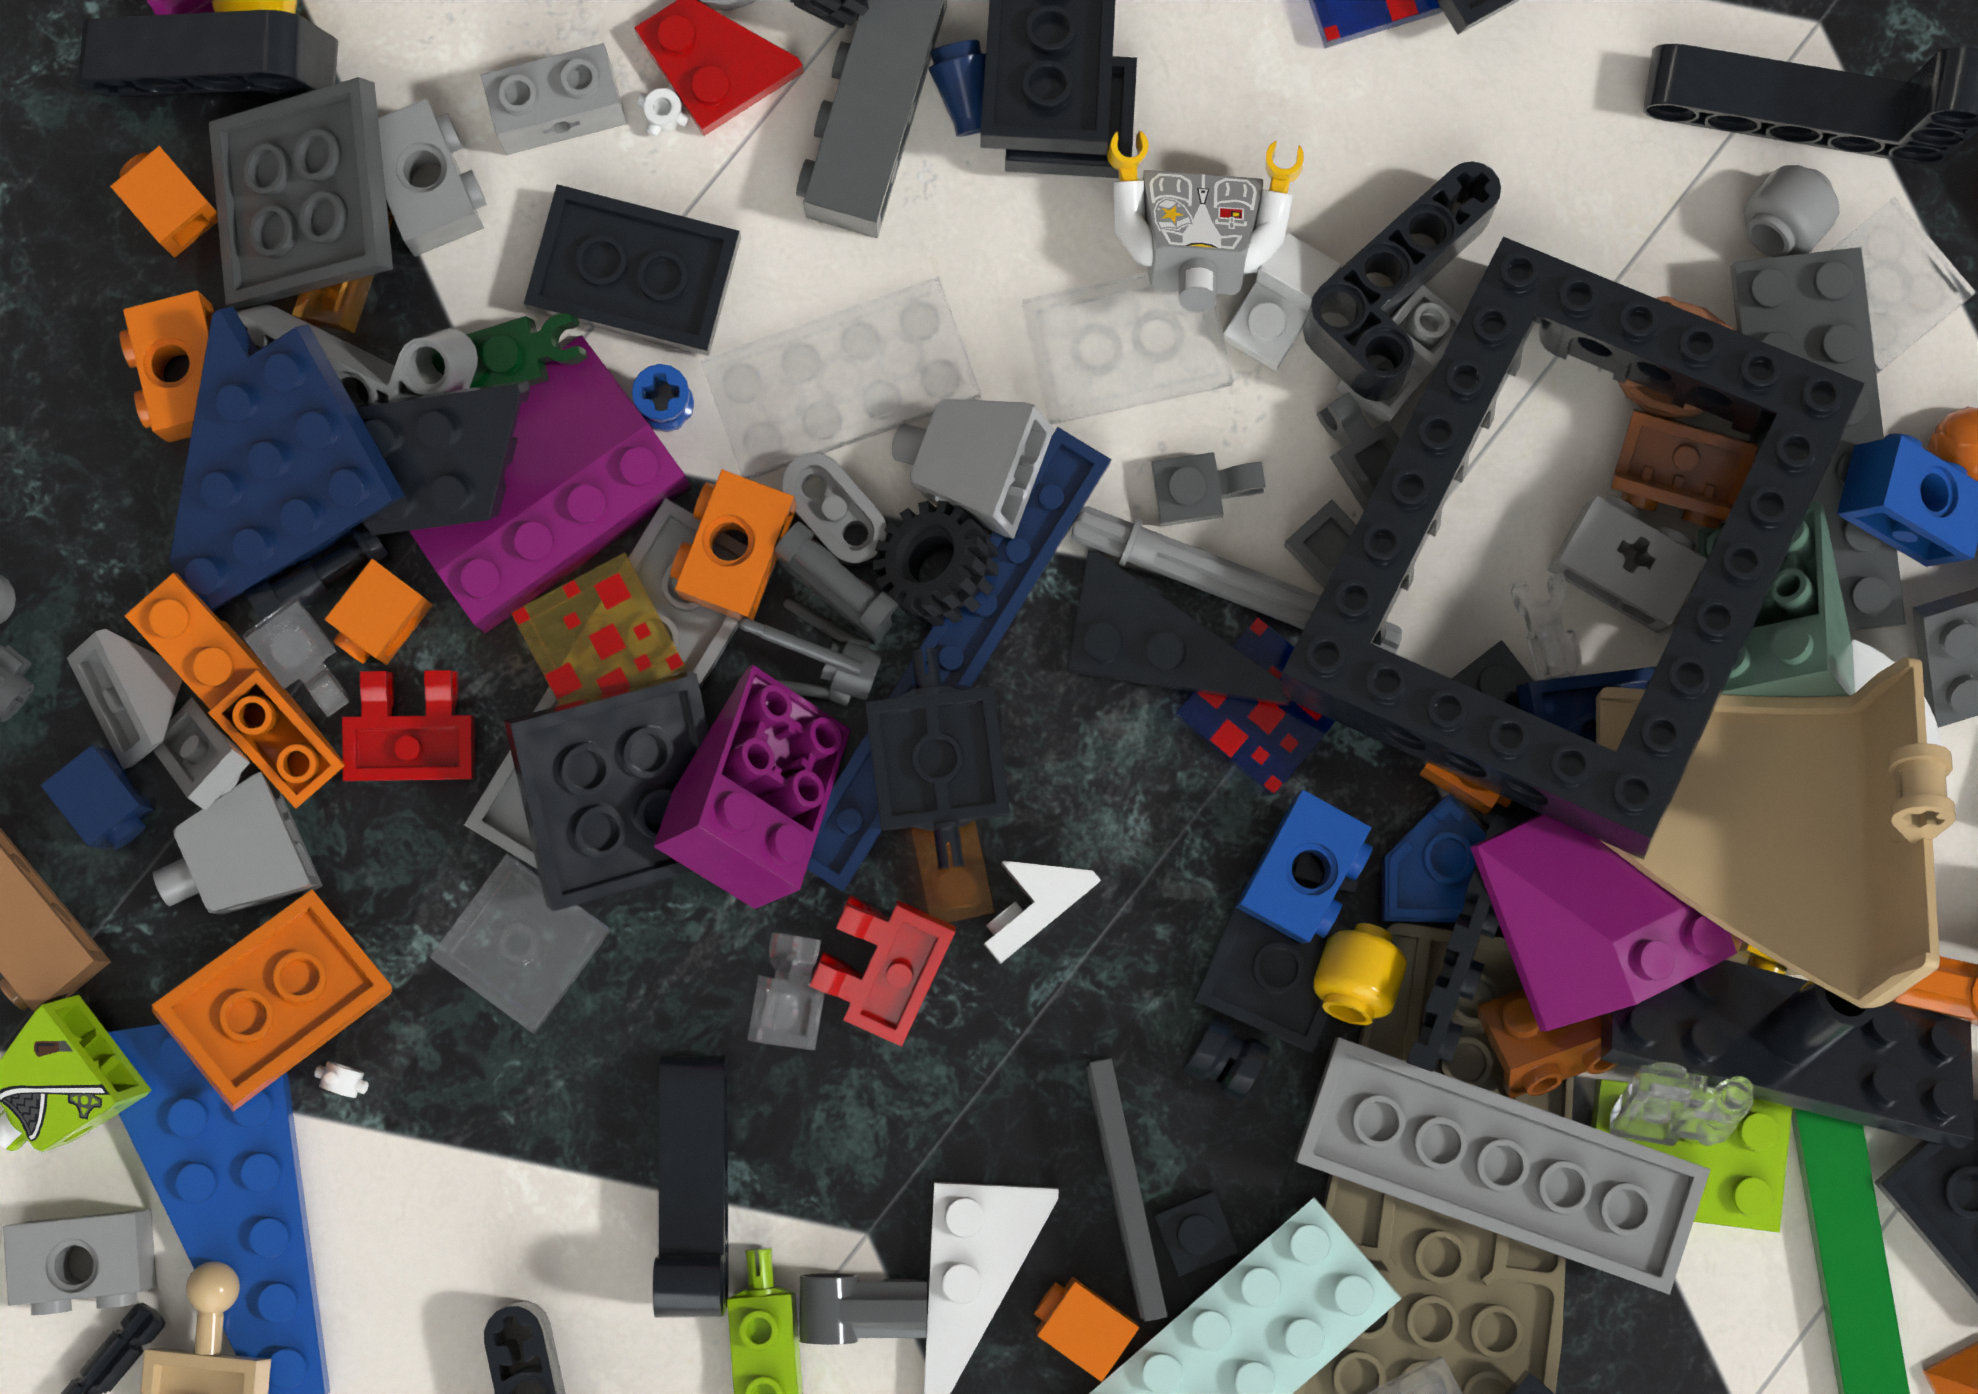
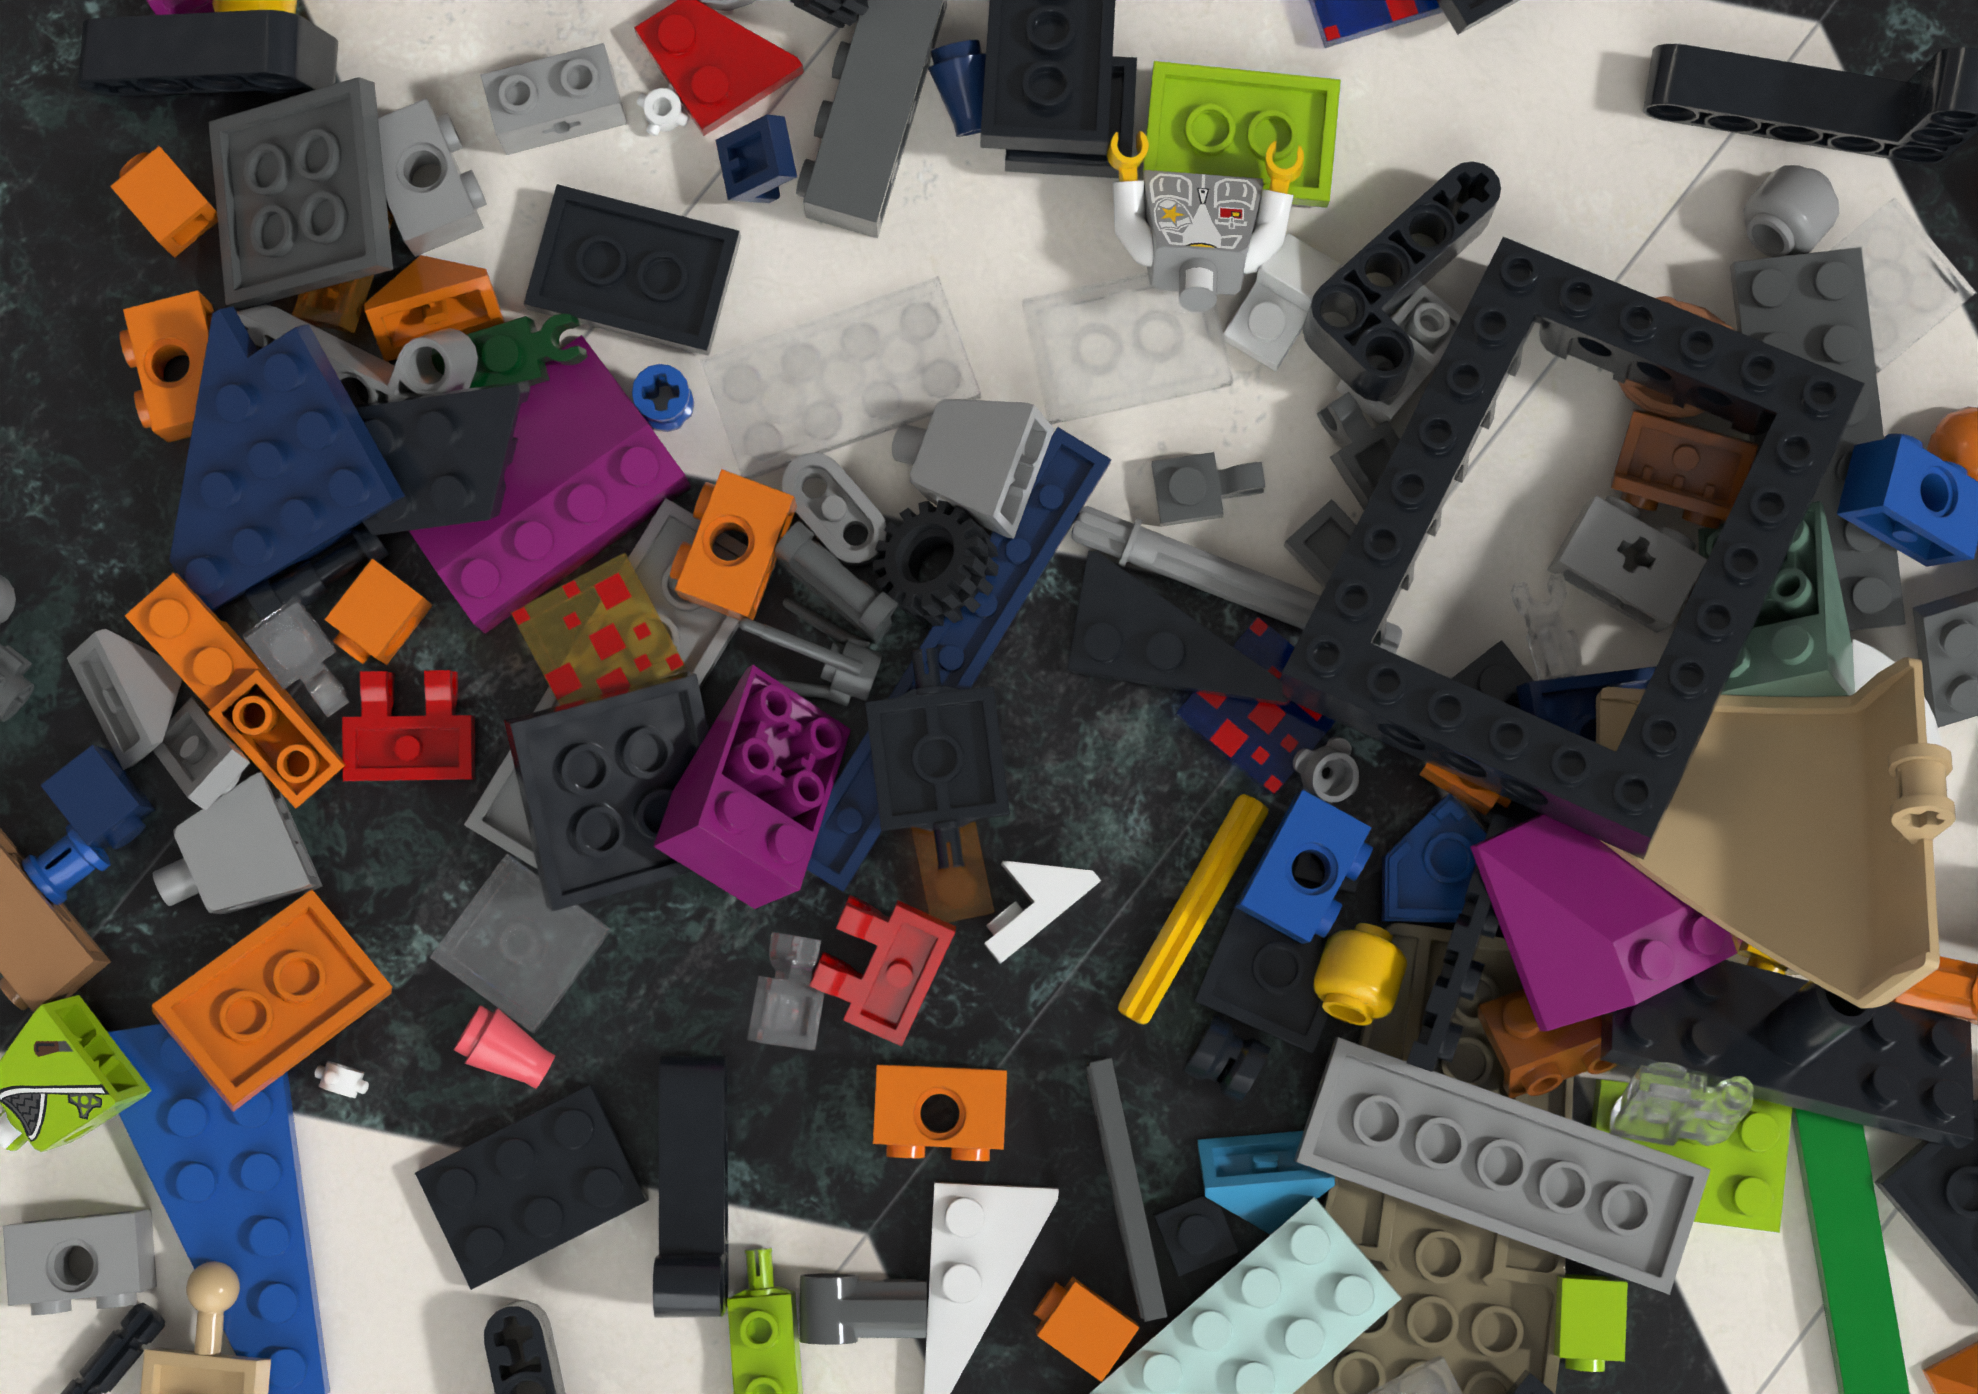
(64, 865): none -> blue bush
(429, 298): none -> orange slope
(503, 1048): none -> coral cone
(531, 1186): none -> black plate
(756, 160): none -> dark blue bracket
(904, 1089): none -> orange brick
(1193, 909): none -> yellow axle
(1228, 117): none -> lime plate
(1259, 1177): none -> dark azure slope
(1343, 774): none -> light grey plate
(1590, 1321): none -> lime brick

